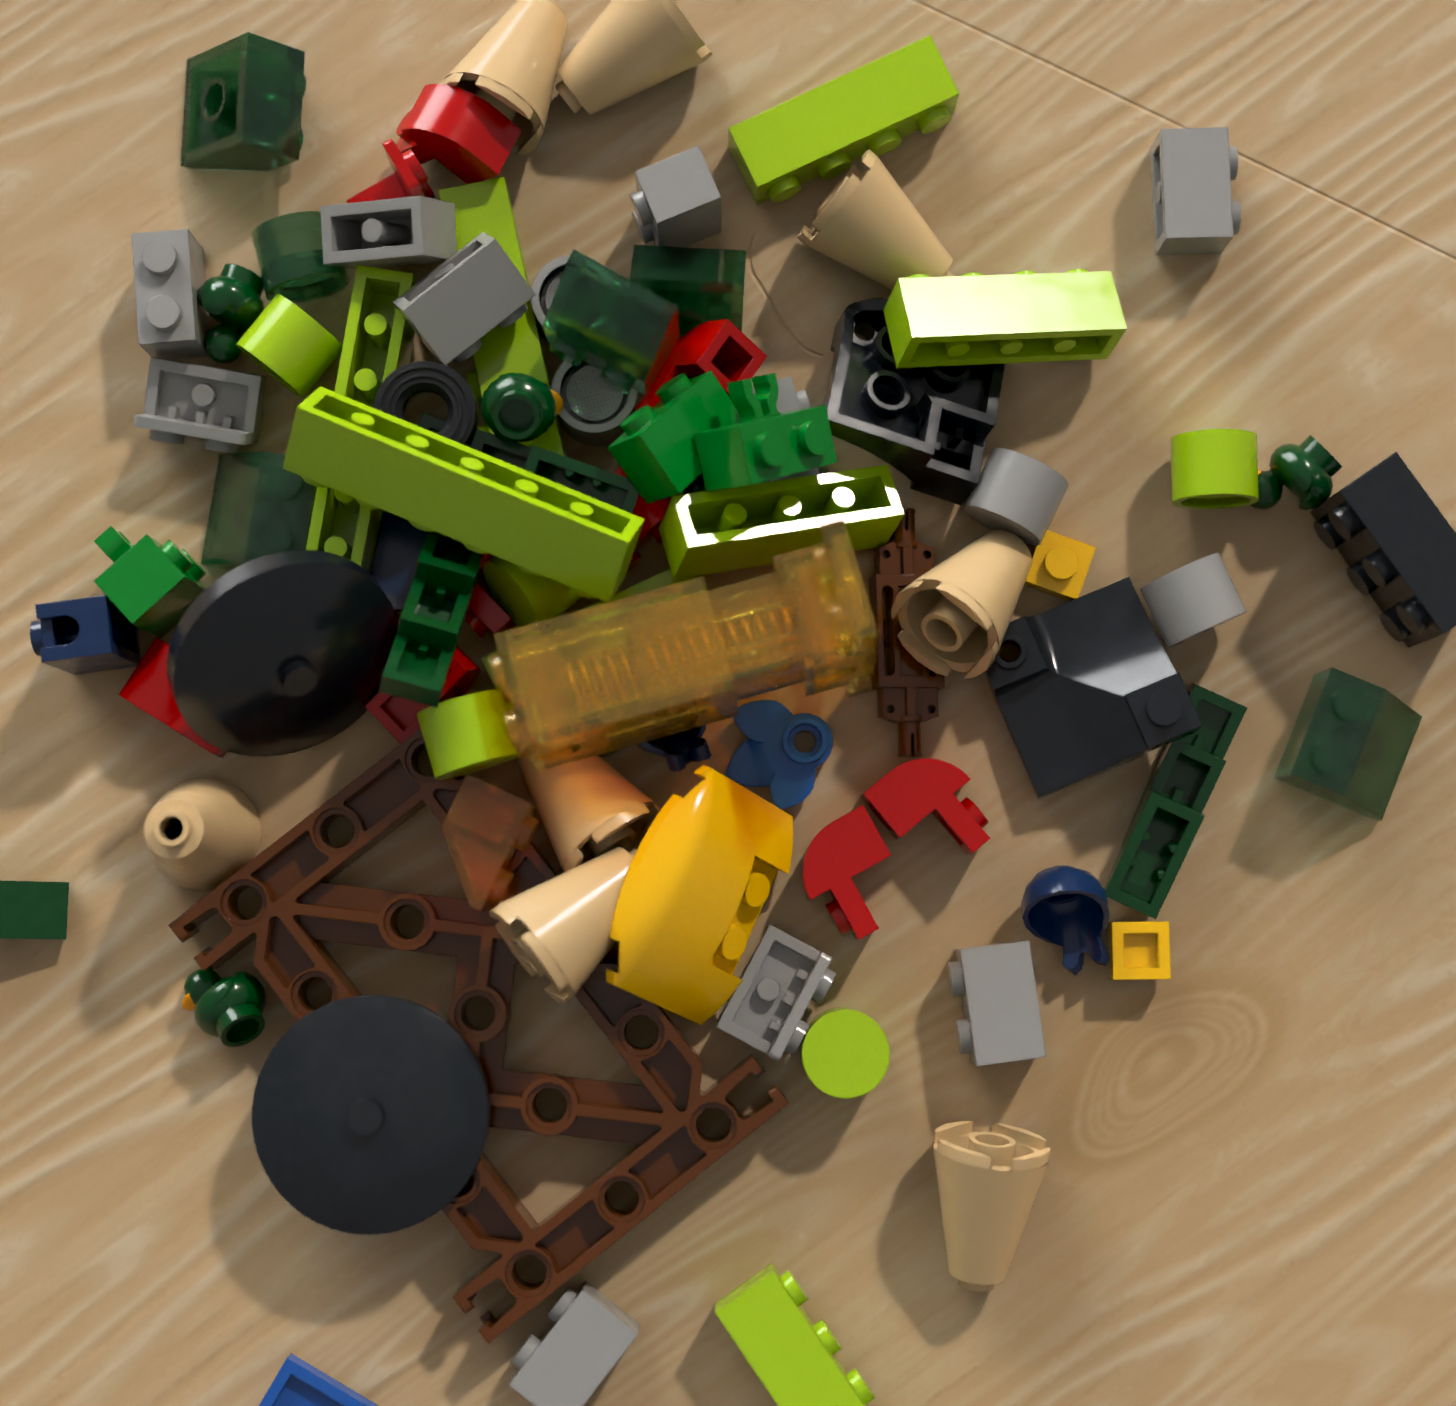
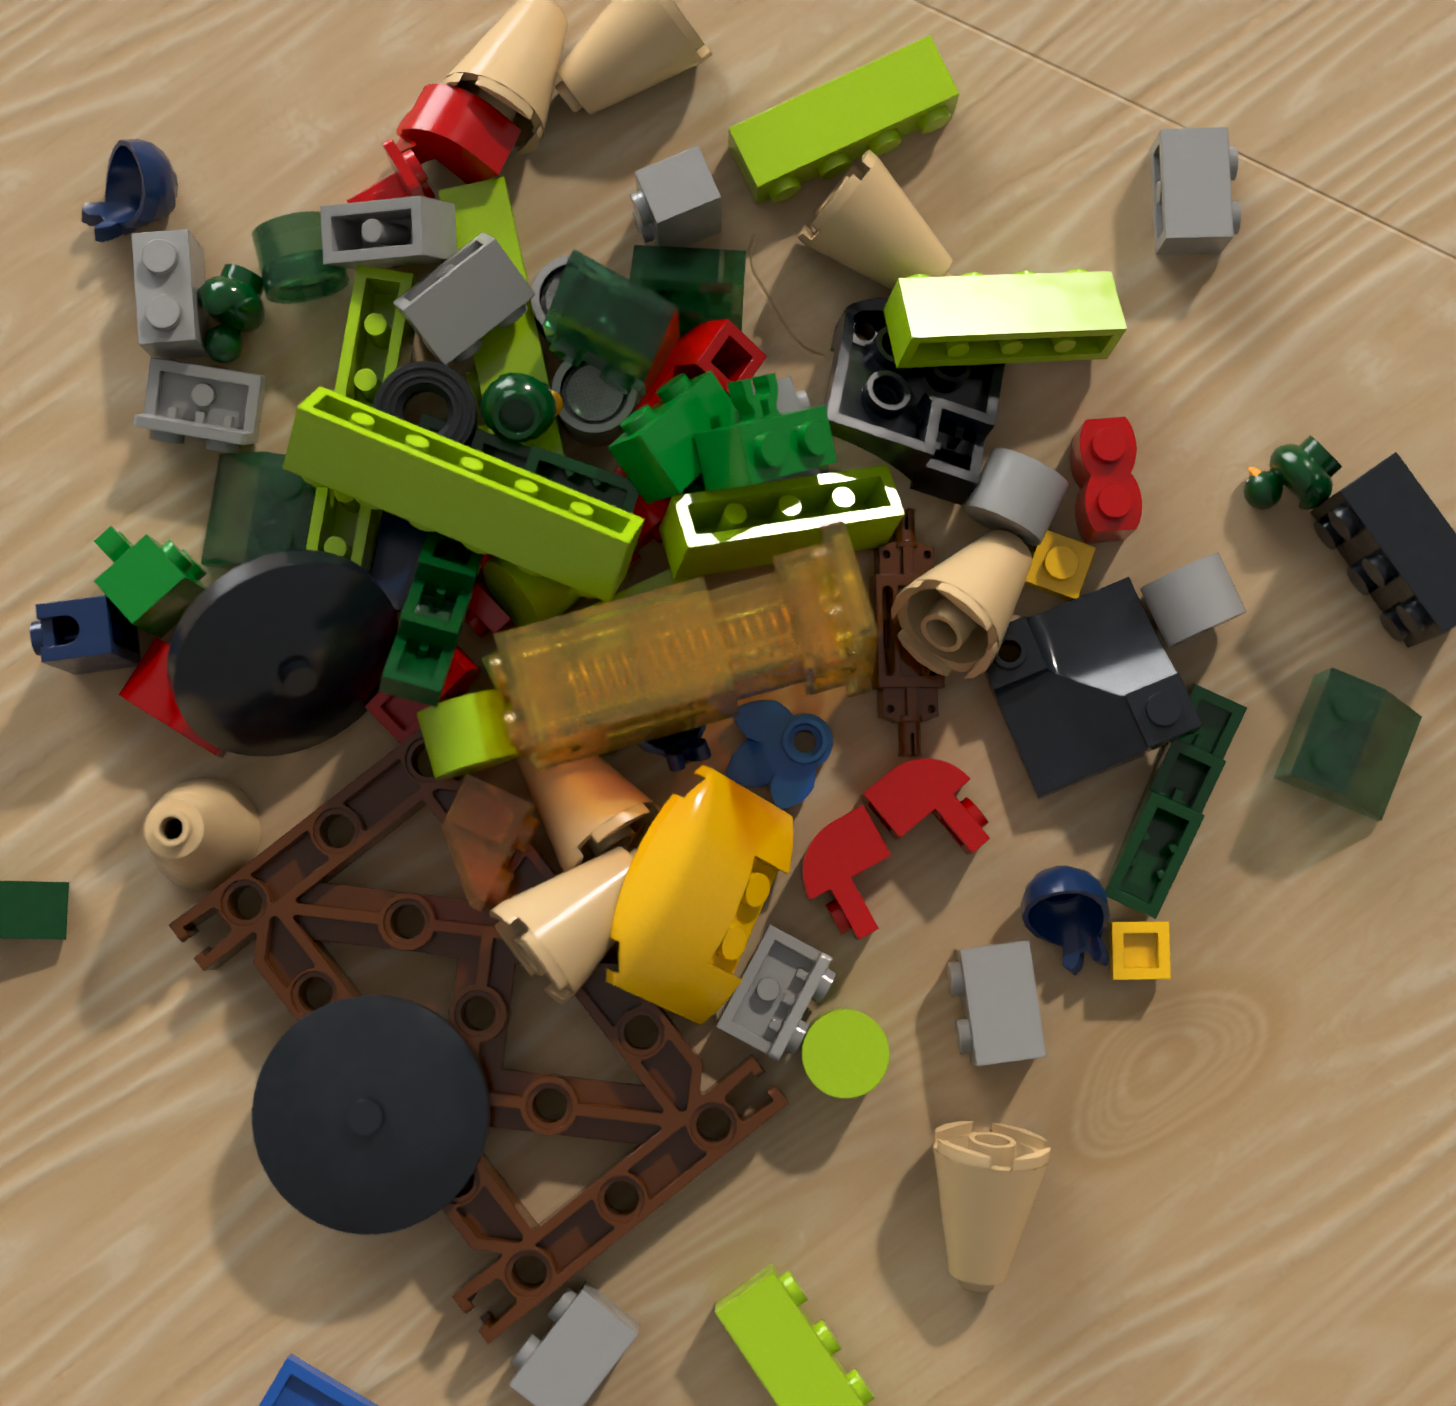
(137, 190): none -> dark blue piece
(226, 1006): dark green animal -> none
(243, 106): clear green slope -> none
(290, 345): lime piece -> none
(1101, 465): none -> red brick
(1214, 469): lime piece -> none

